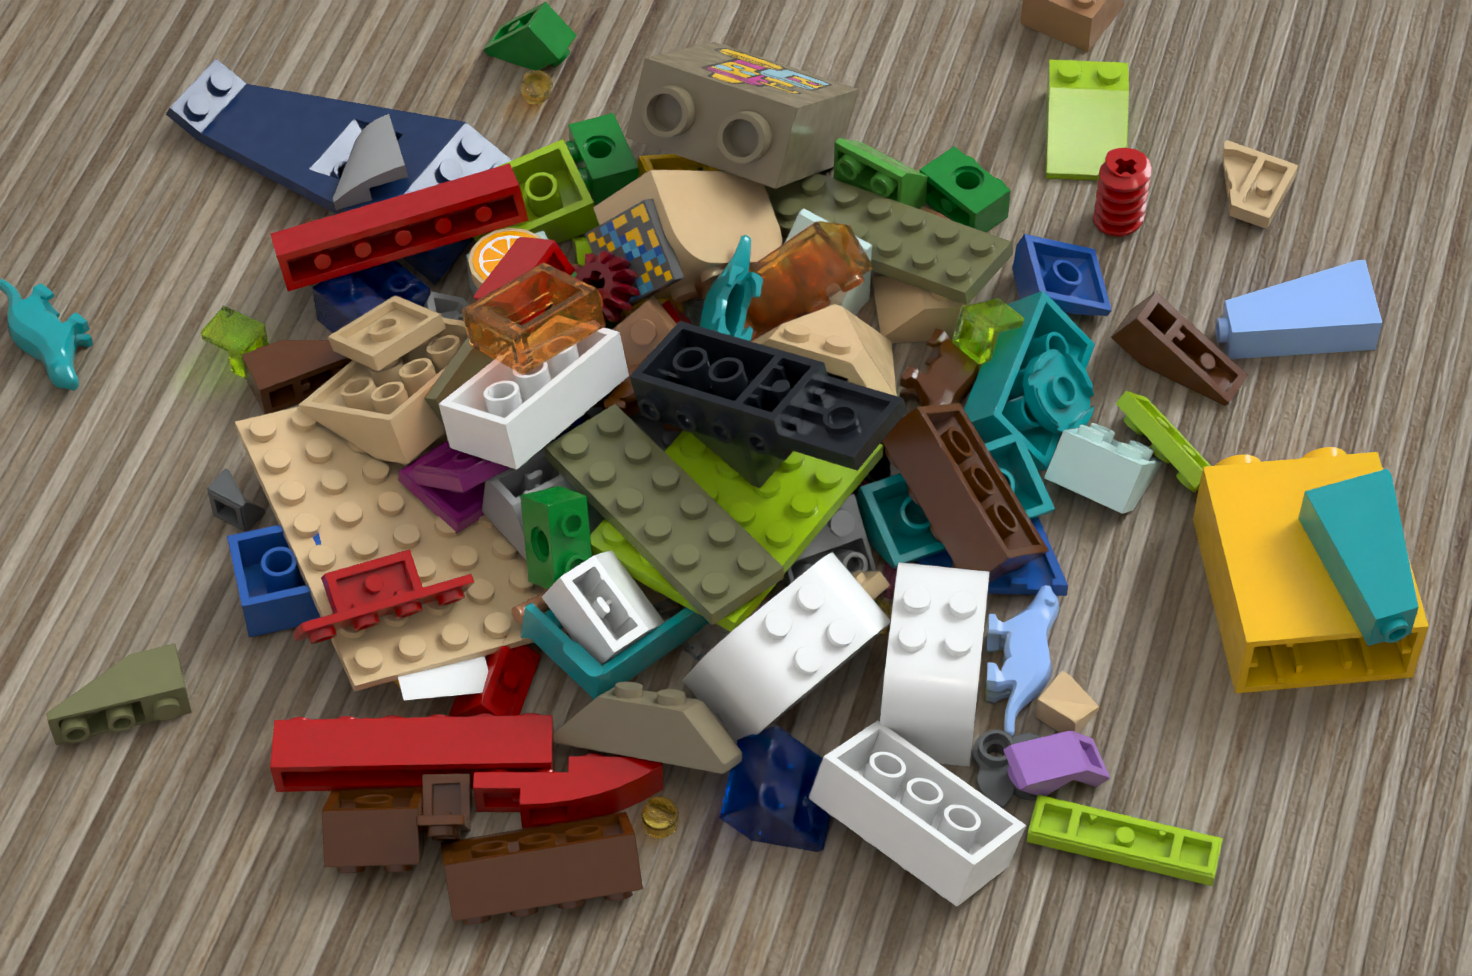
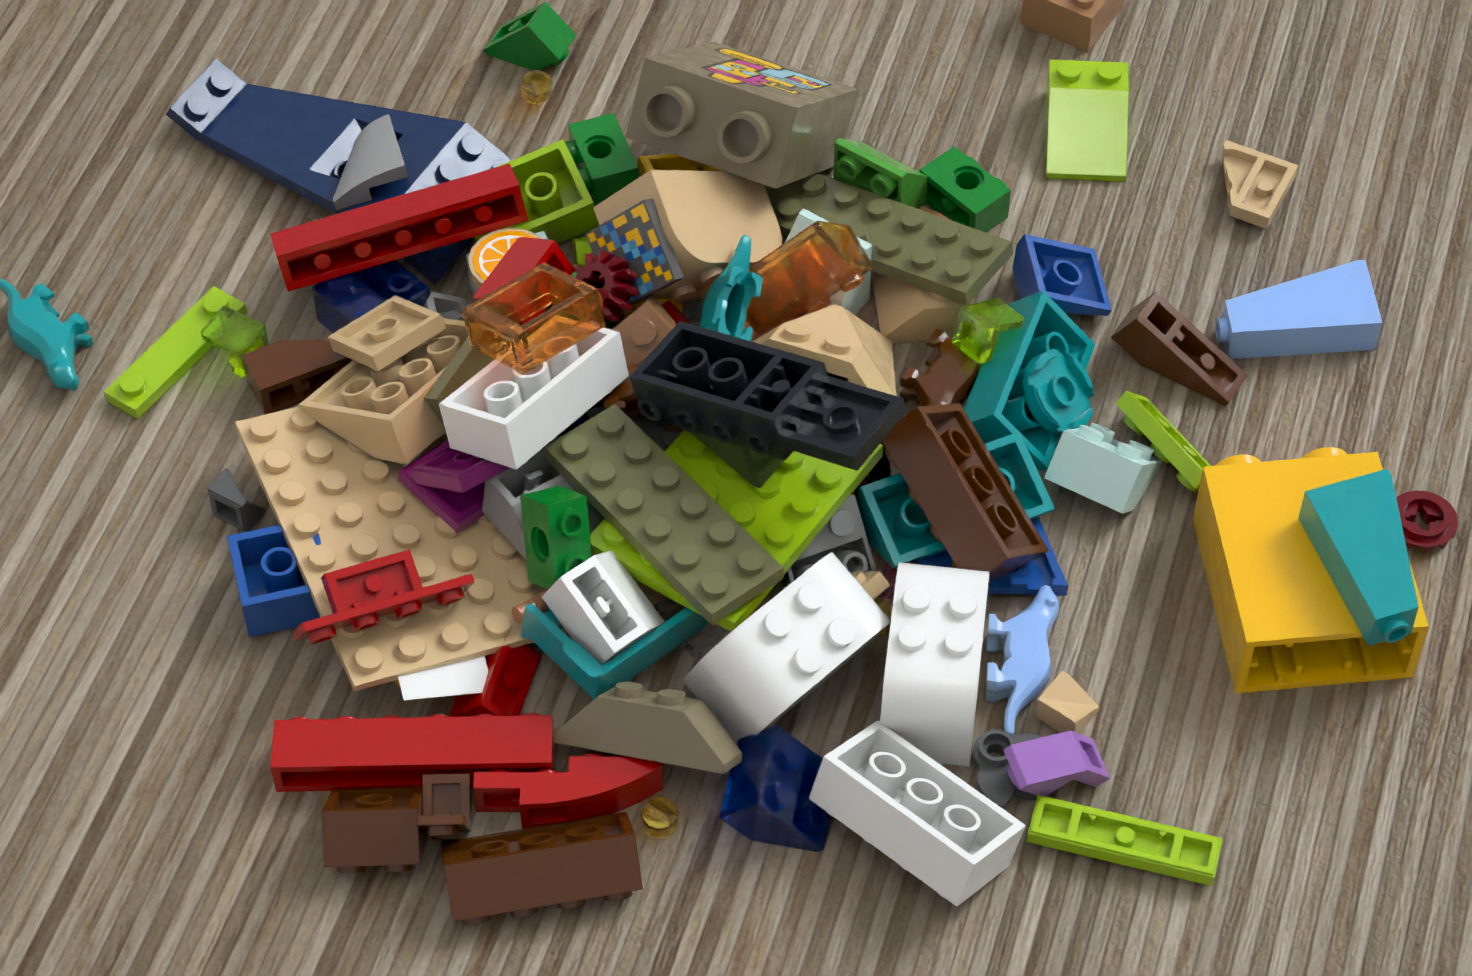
(130, 693): olive slope -> none
(169, 356): none -> lime plate
(1122, 192): red piece -> none
(1434, 511): none -> dark red gear

